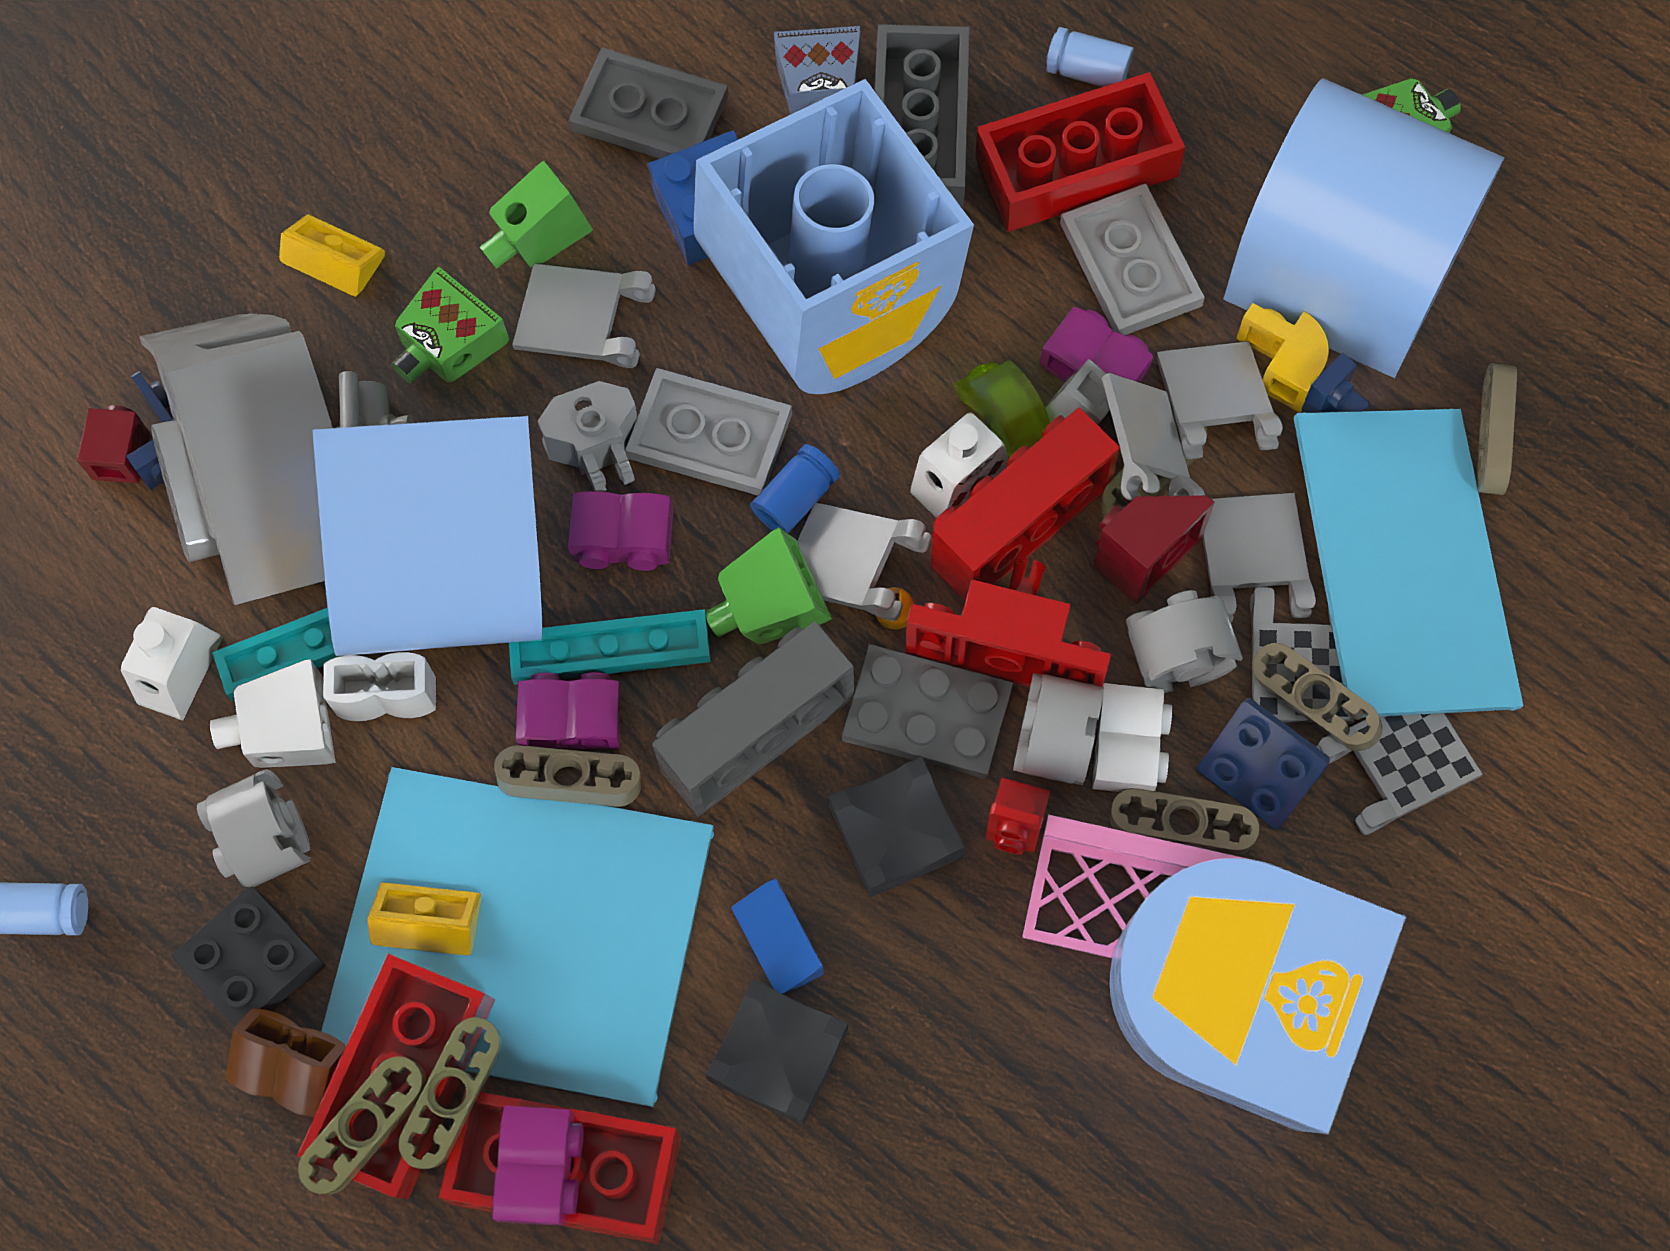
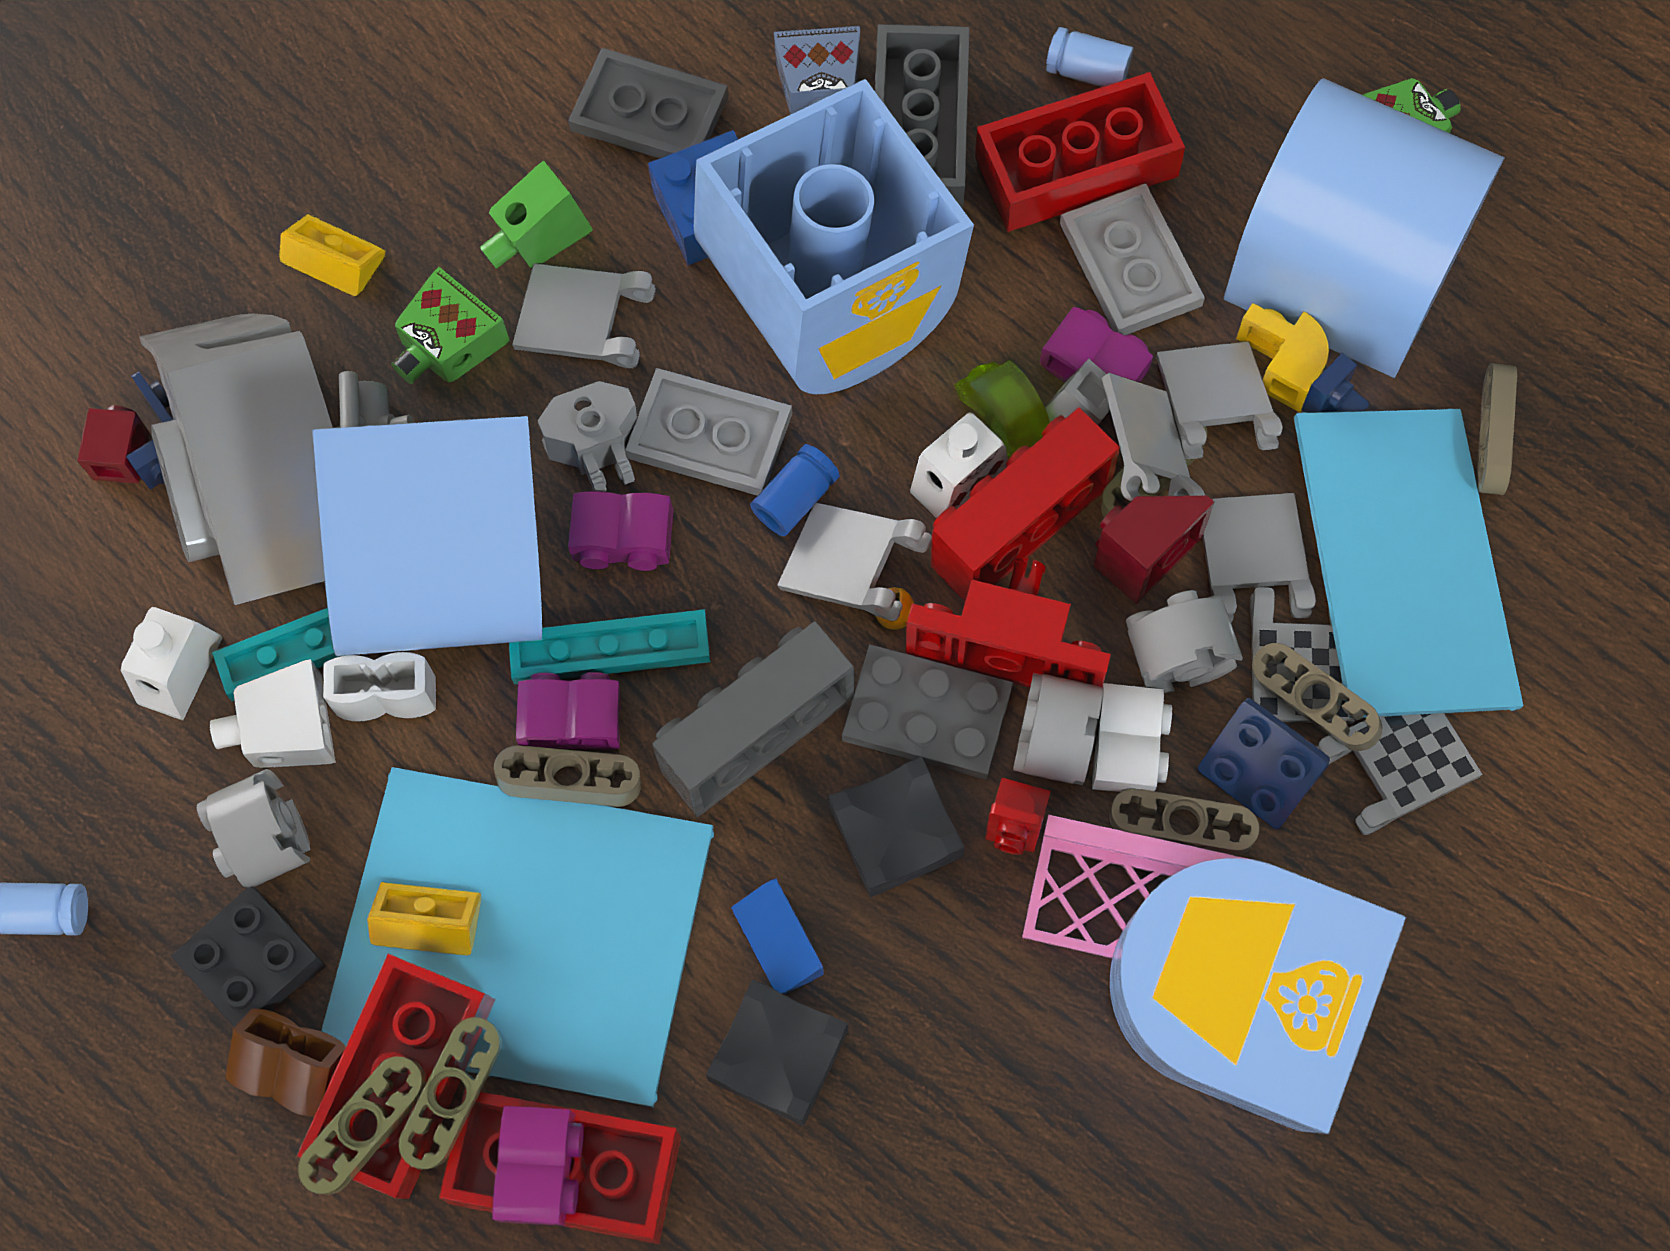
(768, 592): bright green torso -> none

